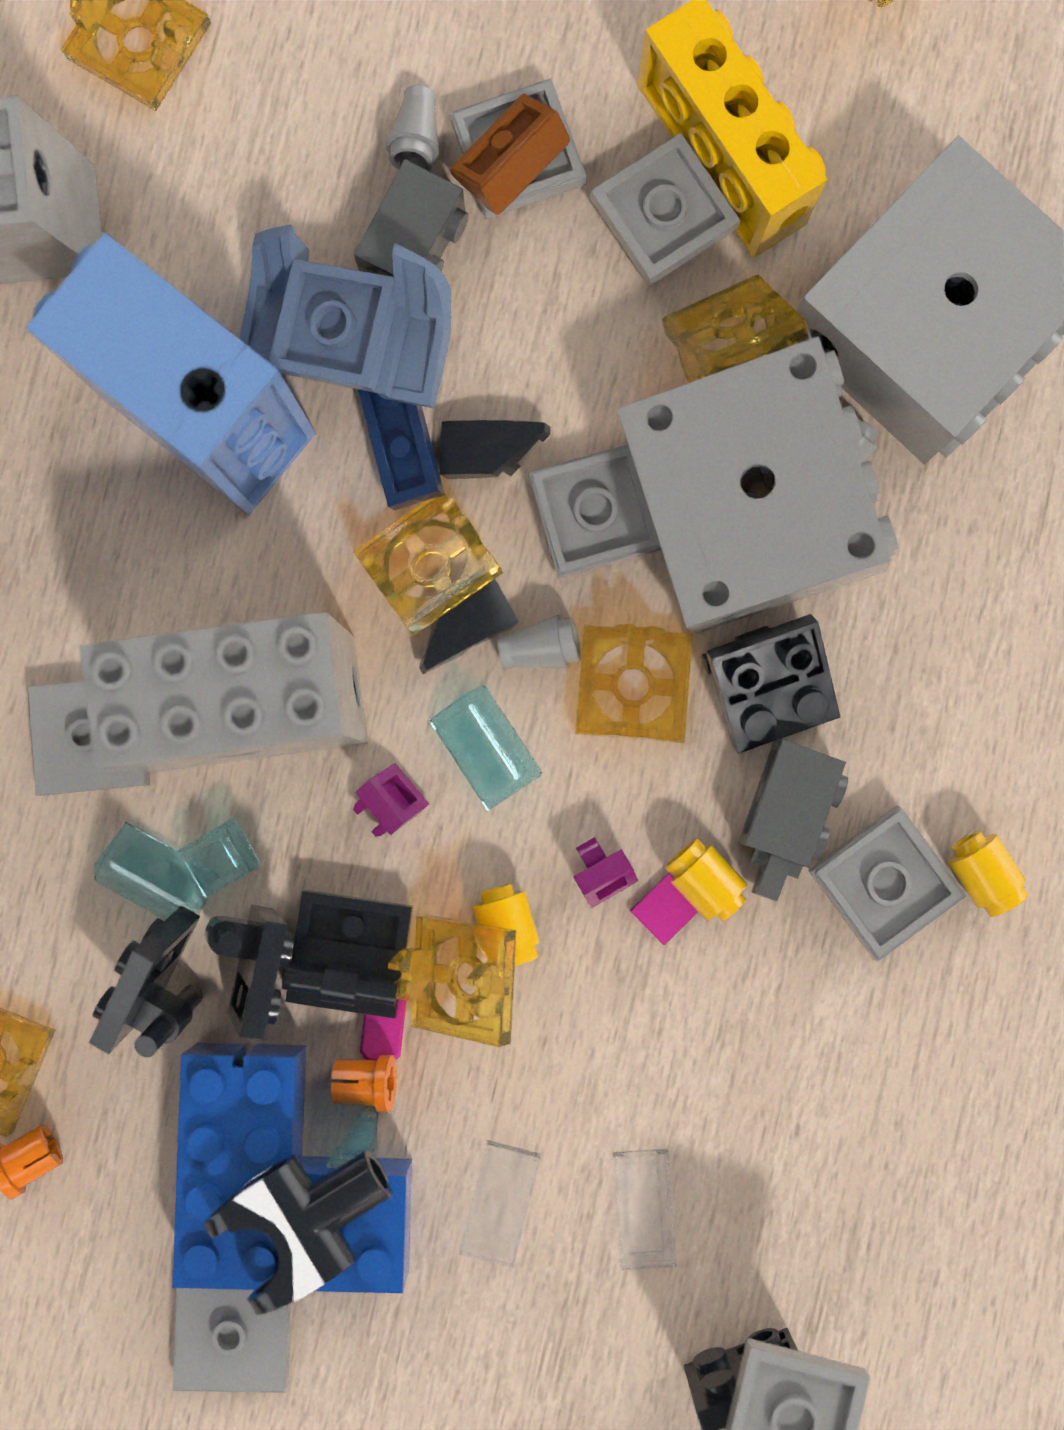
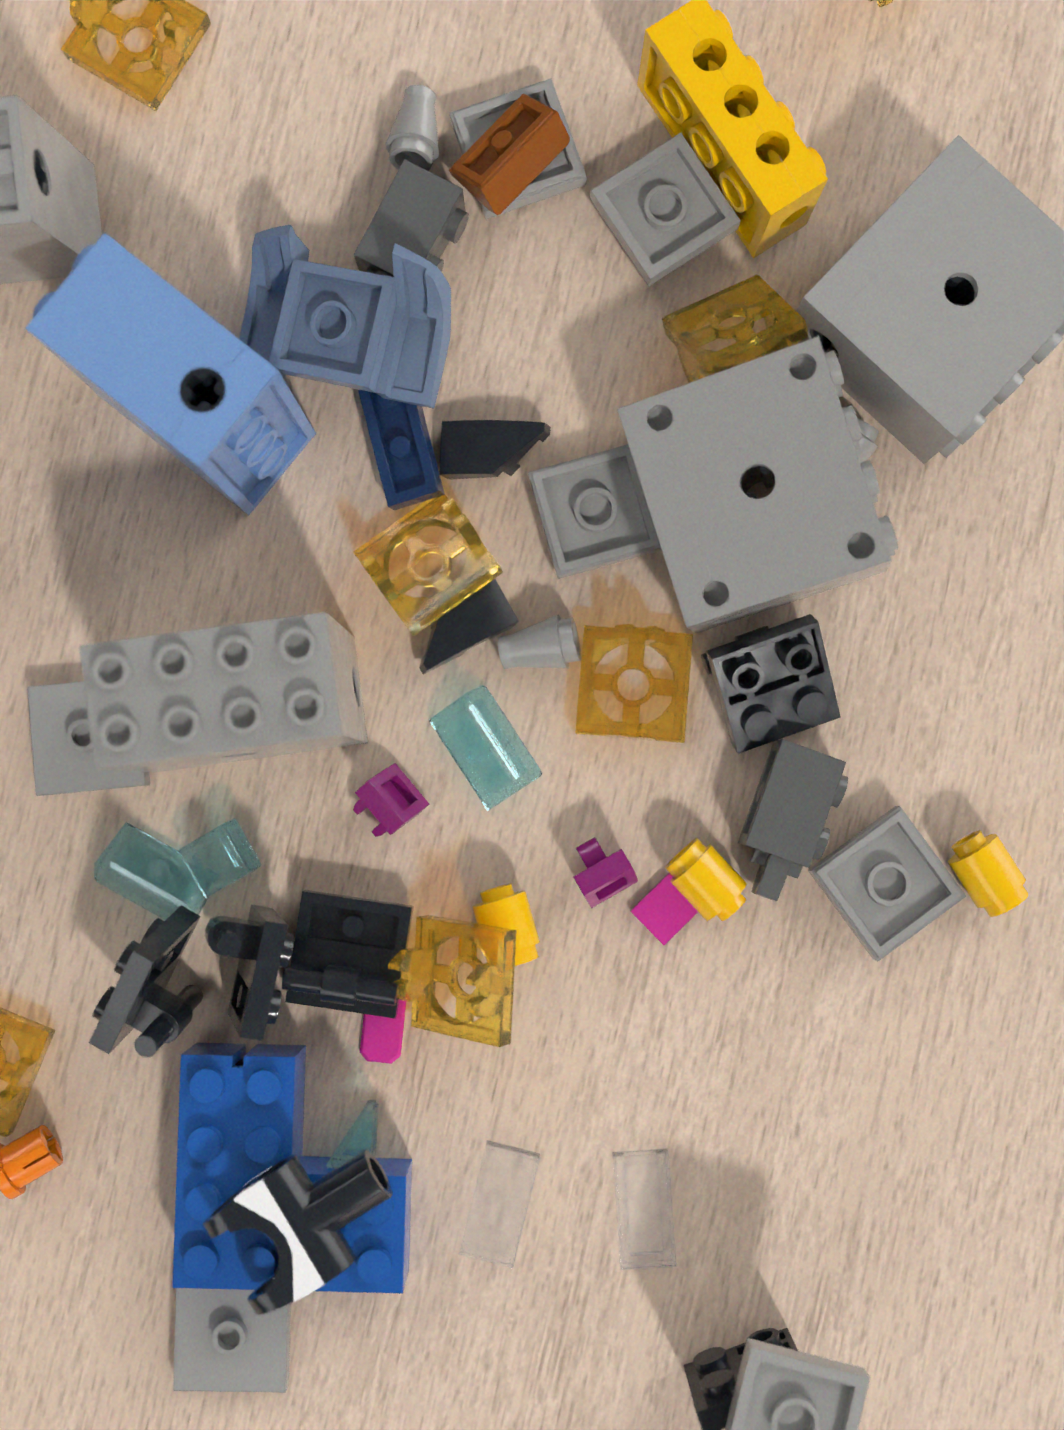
(375, 1082): orange bush -> none

